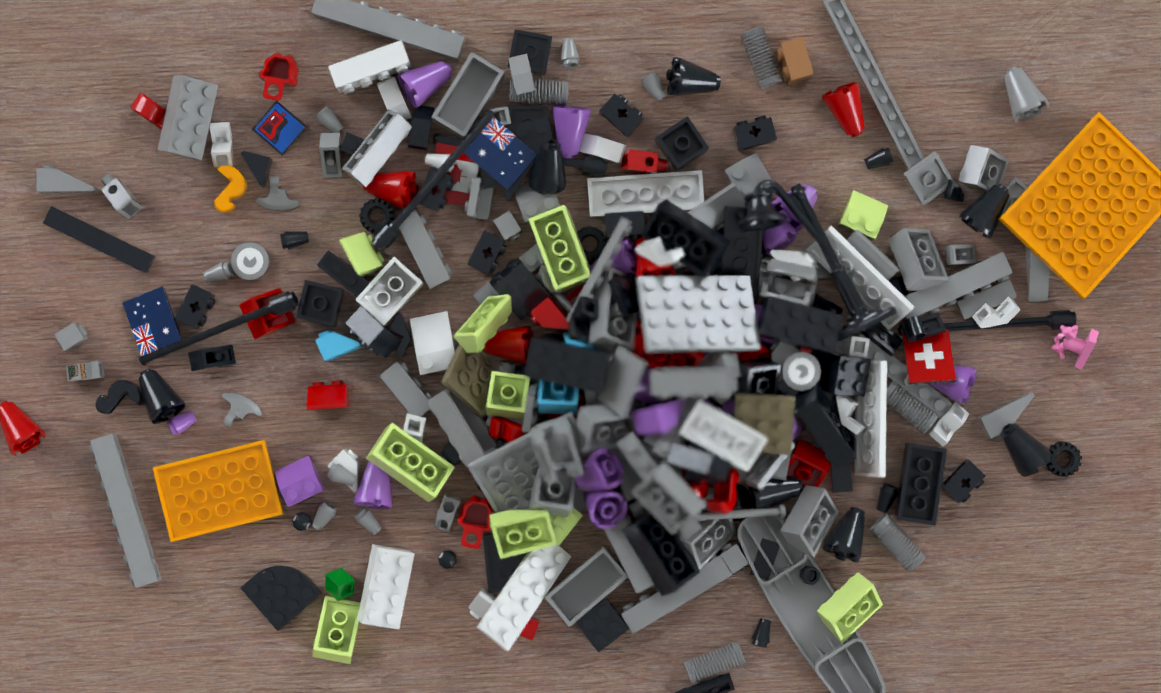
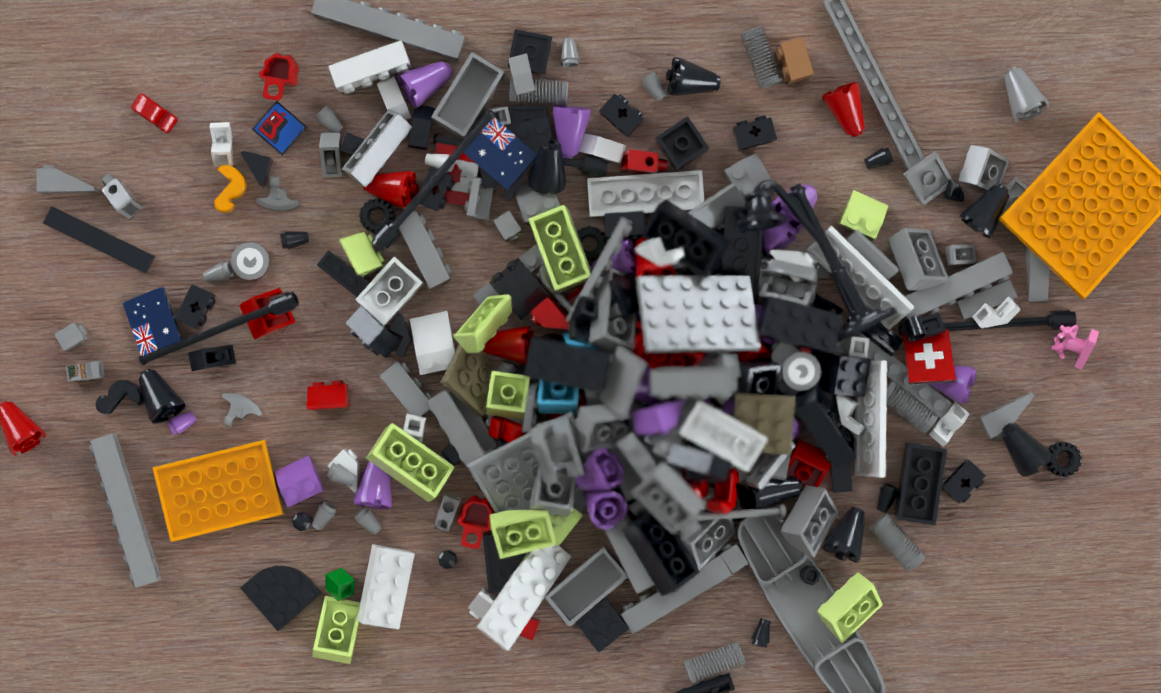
(187, 117): light grey piece -> none
(320, 303): black brick -> none
(336, 345): medium azure slope -> none
(478, 258): black brick -> none
(770, 549): black tile -> none
(899, 284): black tile -> none

